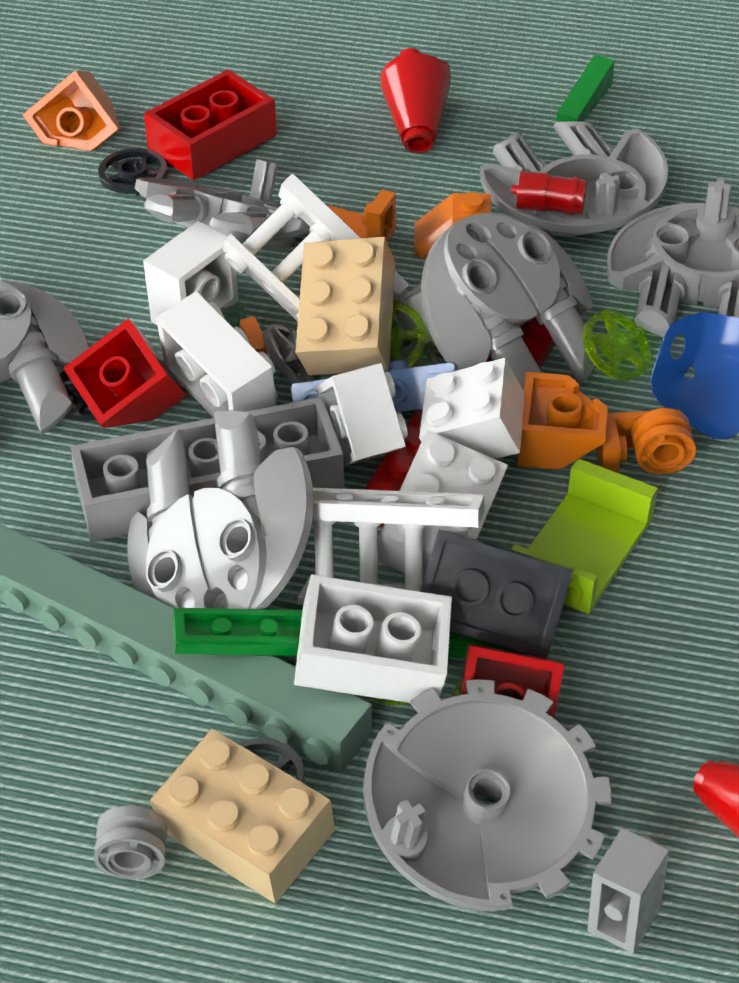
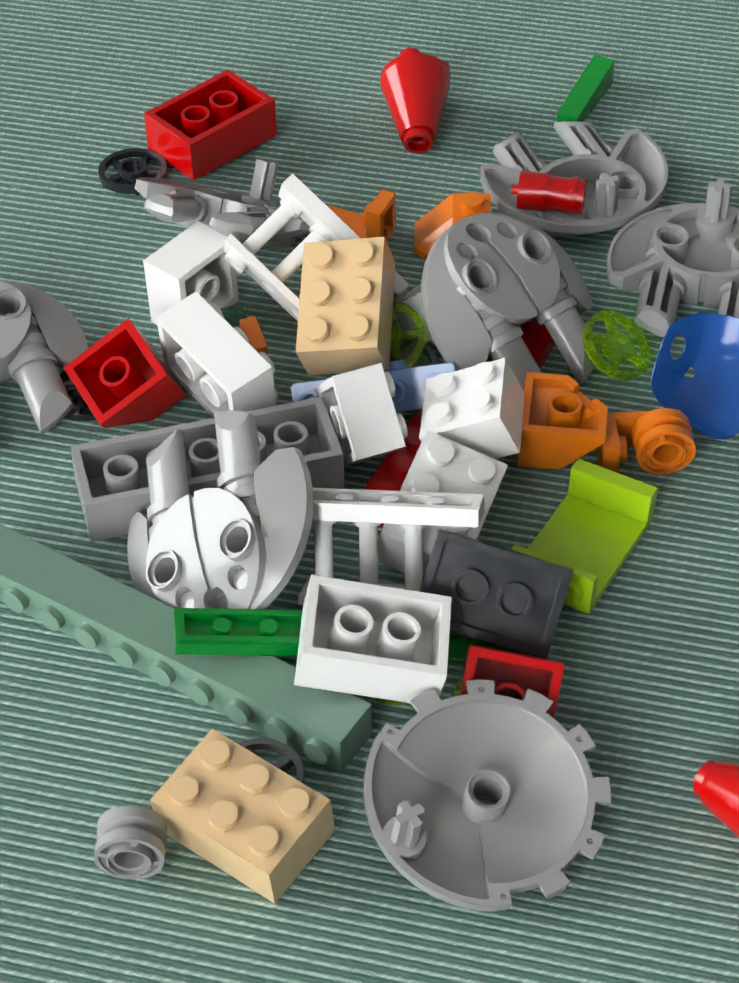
(74, 114): orange slope -> none
(285, 355): dark grey wheel -> none
(627, 889): light grey brick -> none

